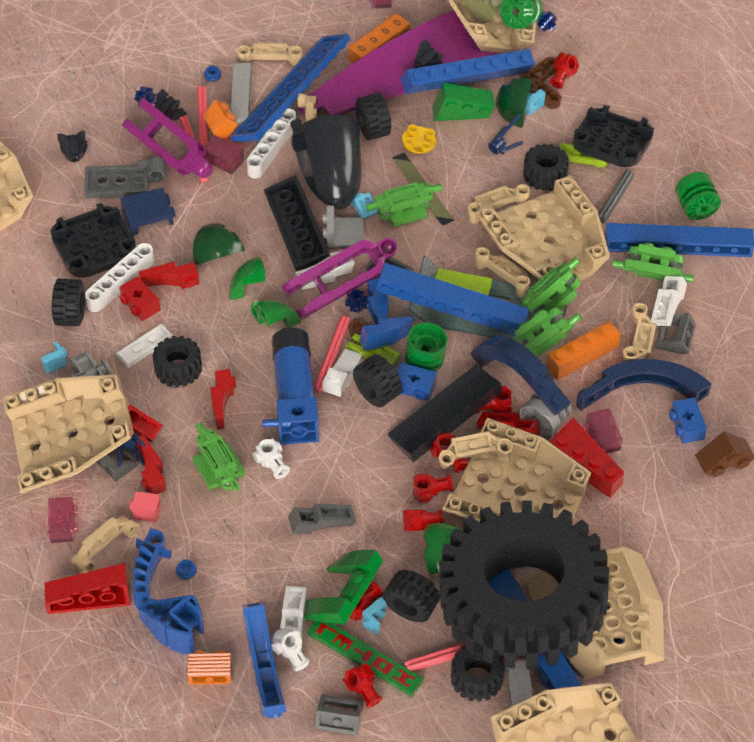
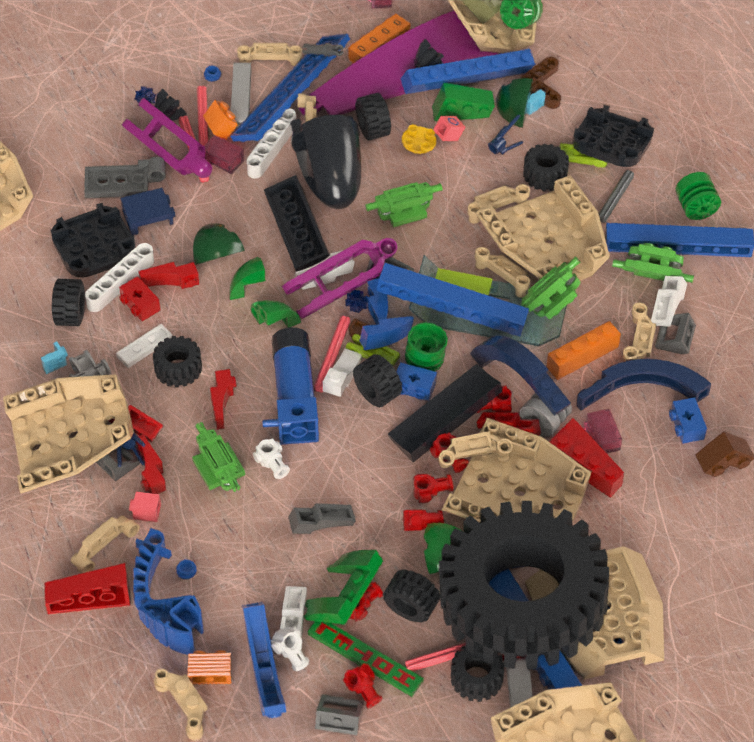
(62, 519): clear pink brick -> none
(73, 146): black brick -> none
(186, 697): none -> tan plate
(326, 49): none -> dark grey pin
(342, 231): light grey bracket -> none
(359, 204): medium azure bracket -> none
(373, 615): medium azure bracket -> none
(413, 176): olive sticker -> none
(449, 128): none -> coral brick
(545, 330): bright green piece -> none
(547, 21): clear blue gear -> none
(564, 66): red connector -> none

